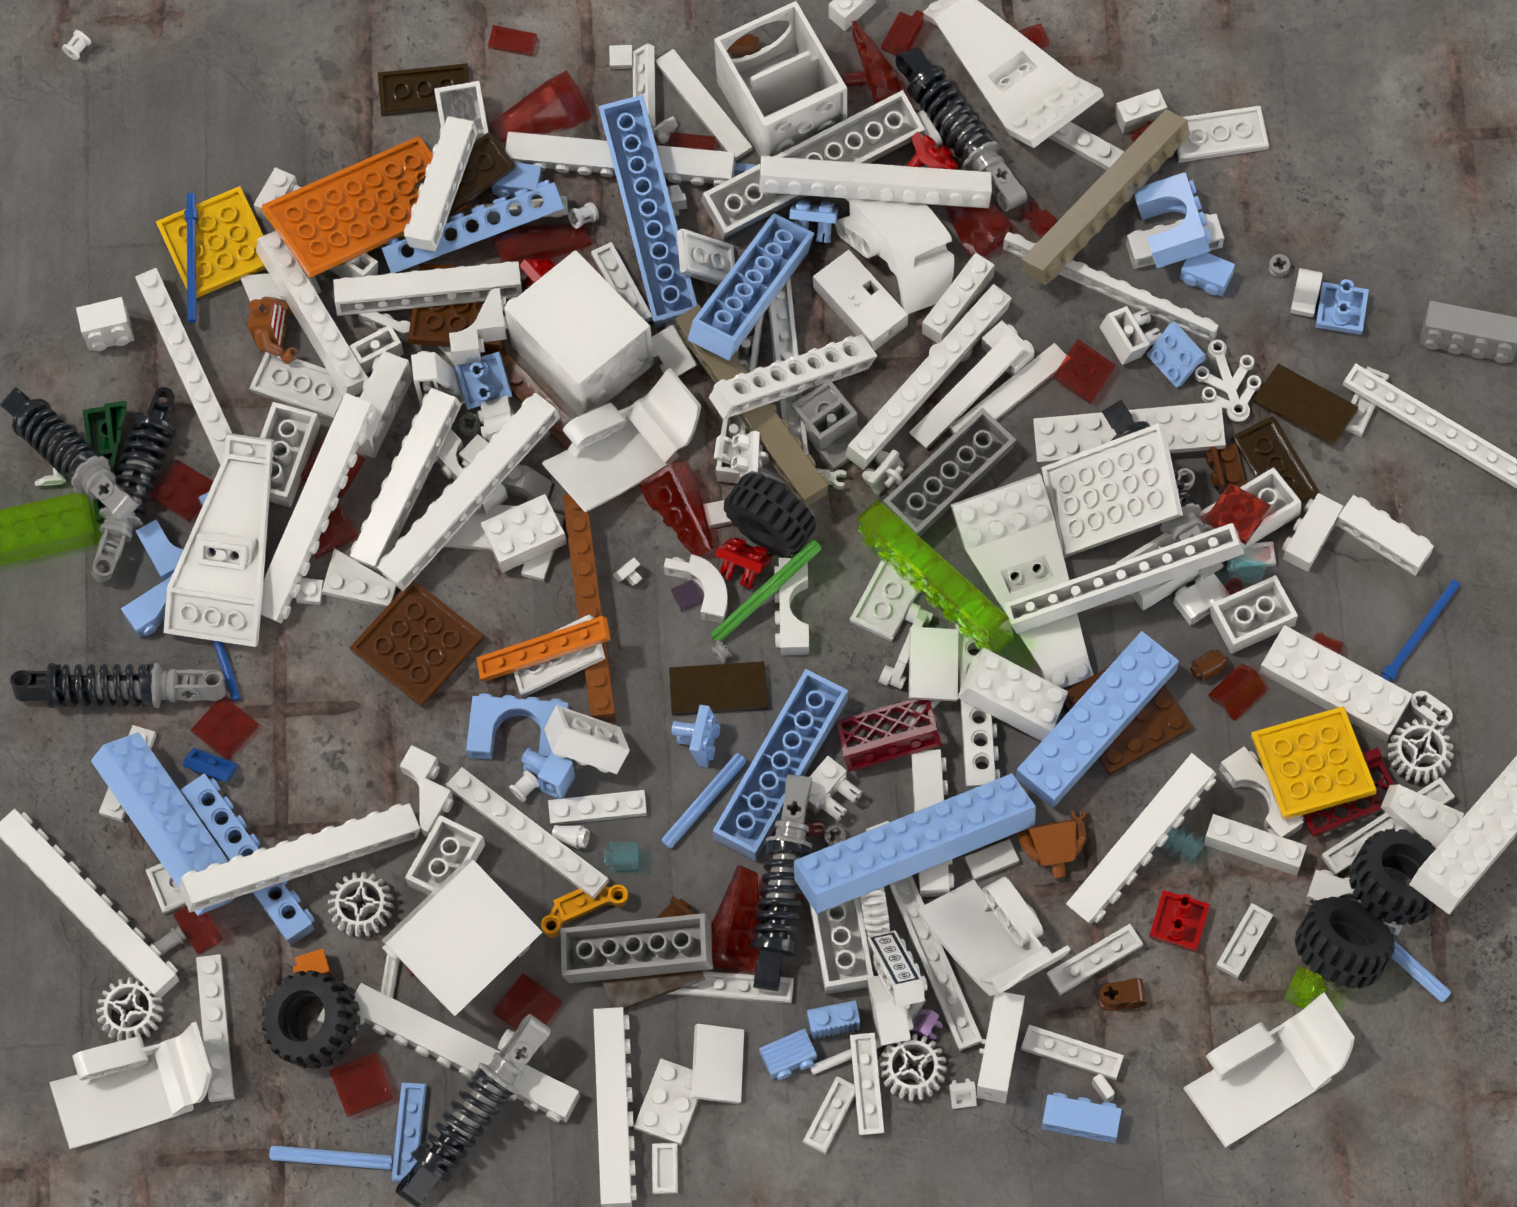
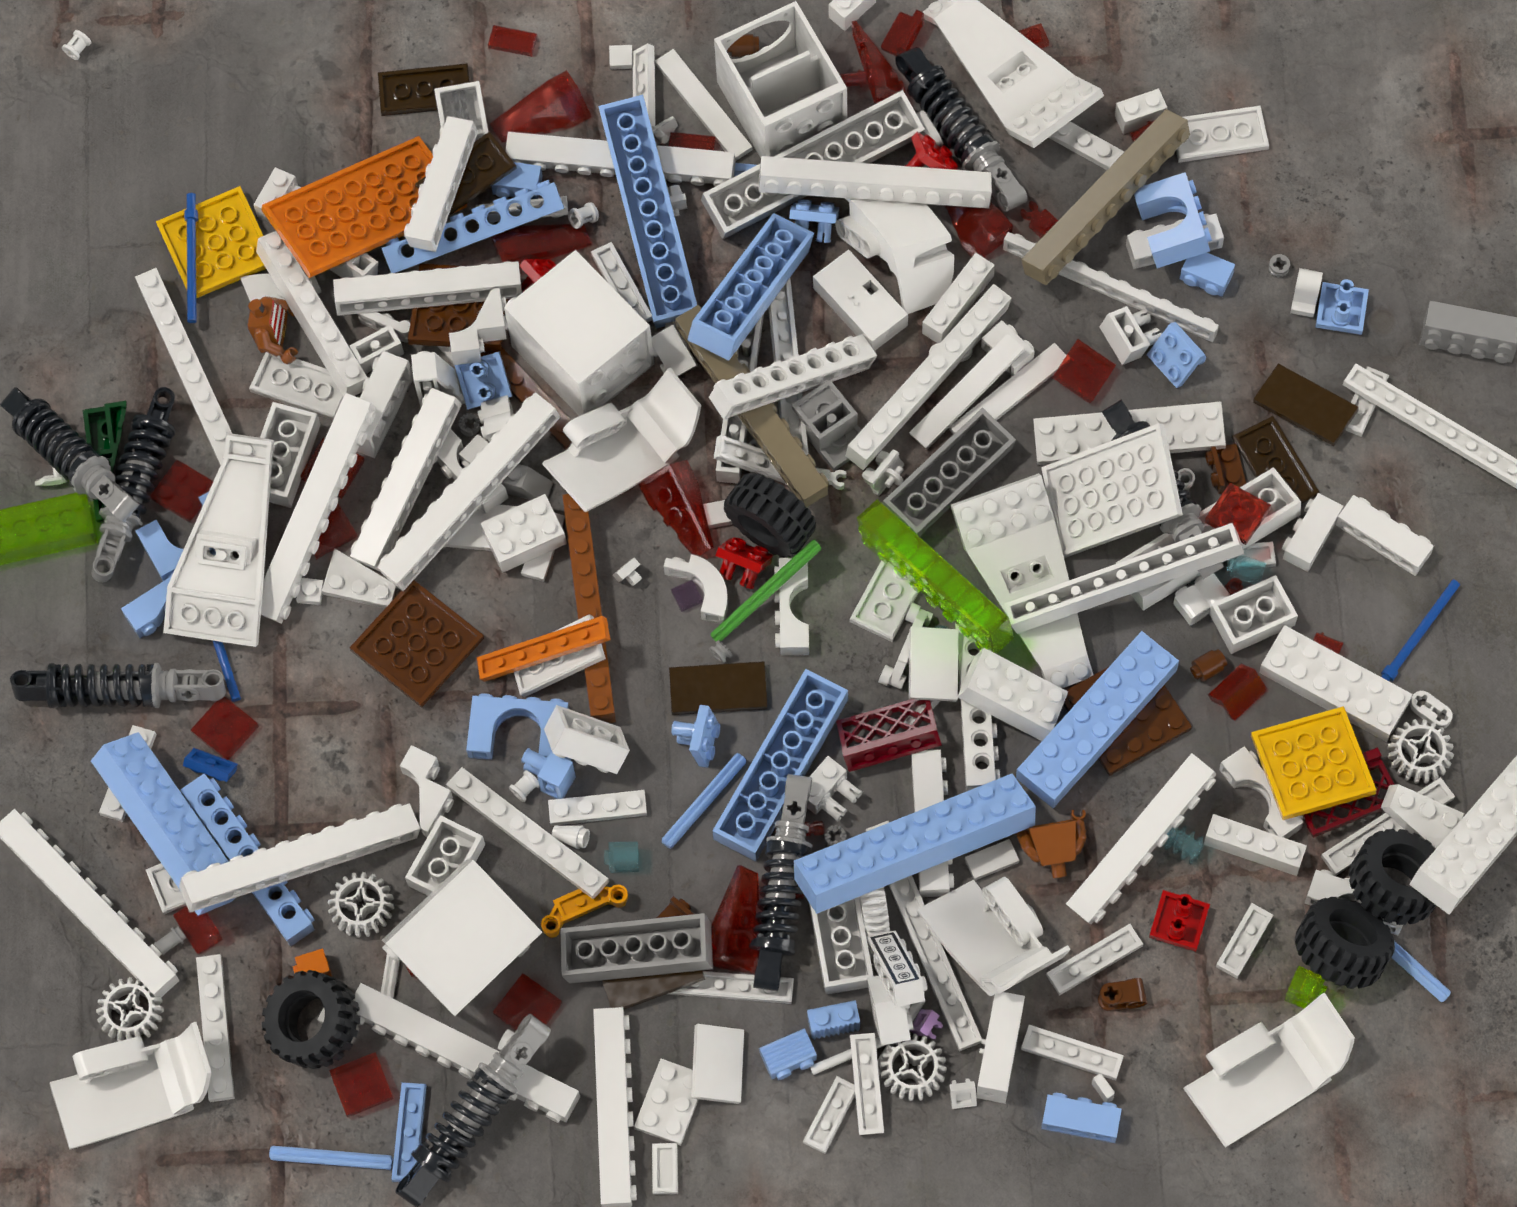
(105, 324): white brick -> none
(704, 257): white tile -> none
(751, 453): white hips -> none
(1228, 384): white plant -> none

